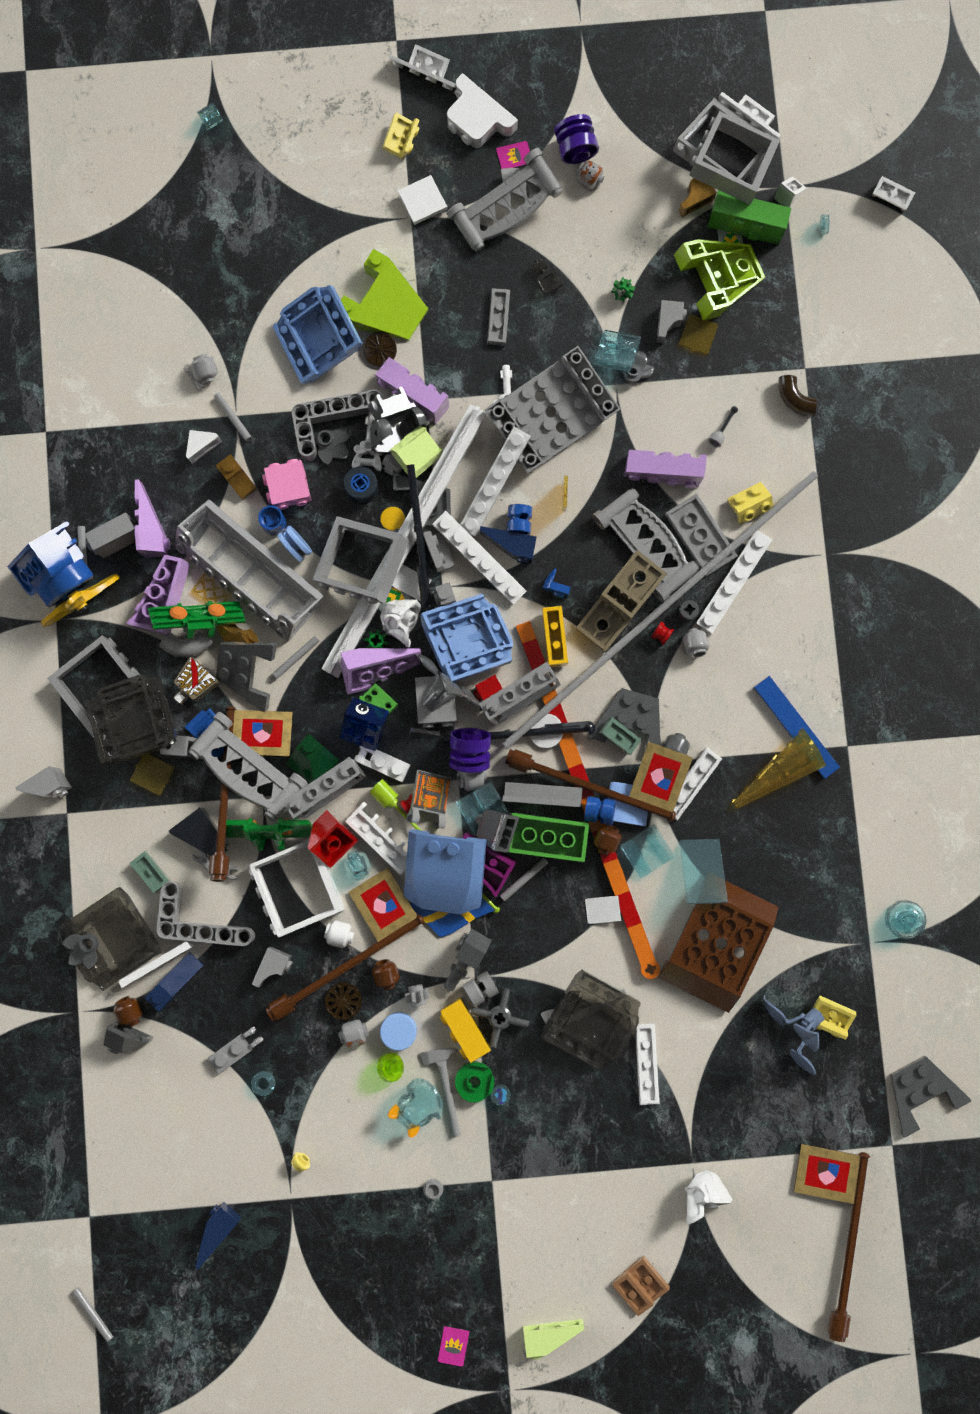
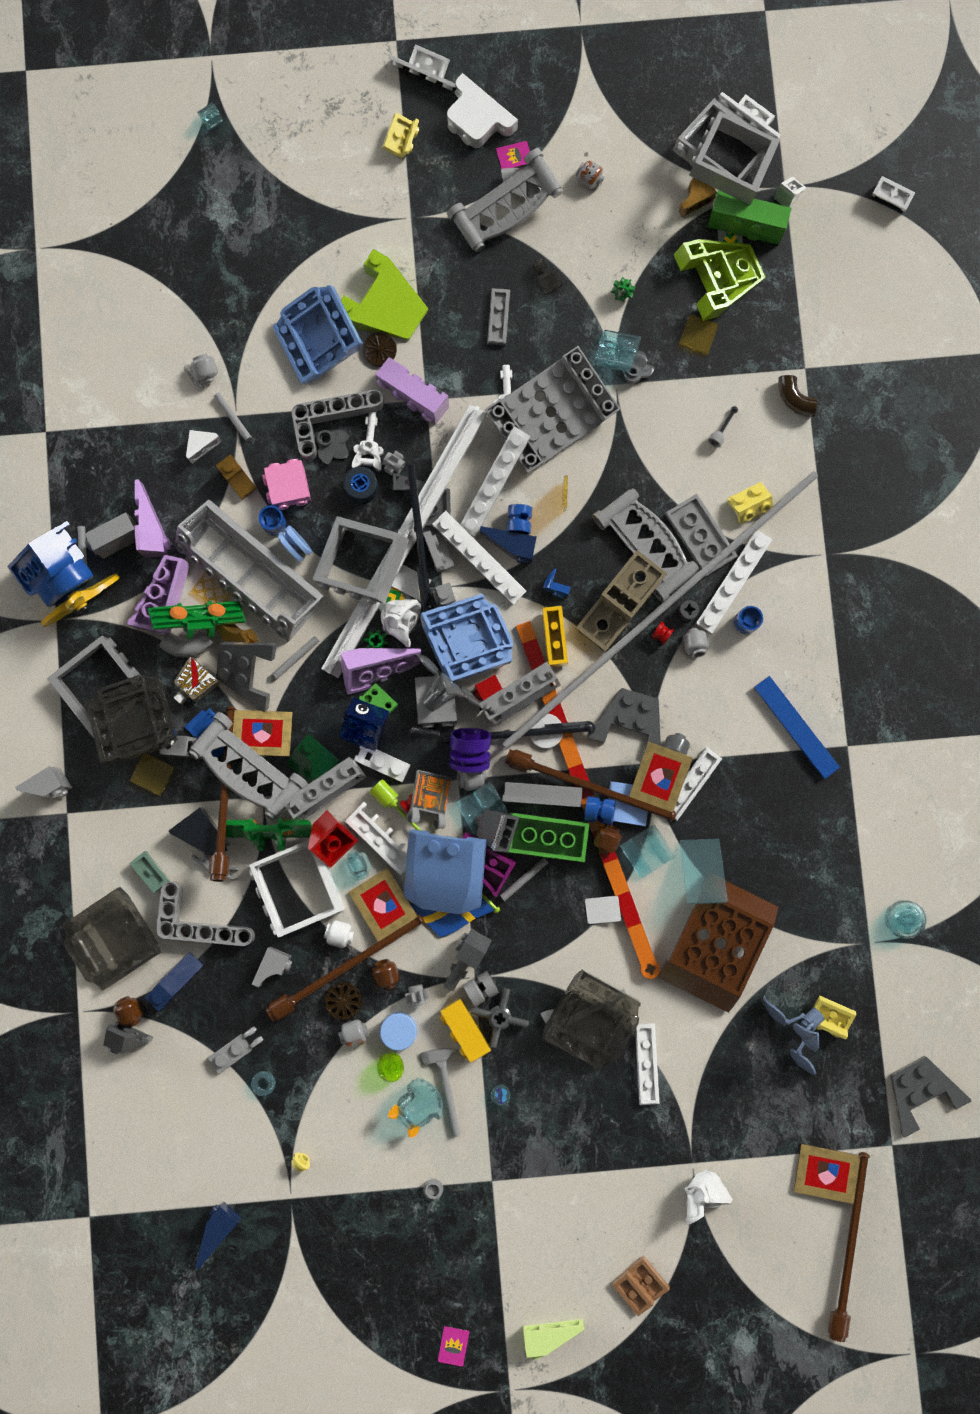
(81, 951): dark grey plate -> none
(92, 1314): light grey bar -> none
(156, 964): white tile -> none
(392, 518): yellow sticker -> none
(393, 421): dark grey piece -> none
(416, 449): yellowish green slope -> none
(422, 200): white tile -> none
(465, 1088): green plate -> none
(576, 139): dark purple wheel -> none
(620, 736): sand green plate -> none
(665, 468): lavender wedge -> none
(670, 316): light grey arch -> none
(748, 620): none -> blue wheel
(793, 763): clear yellow wedge -> none
(824, 224): clear light blue tile -> none

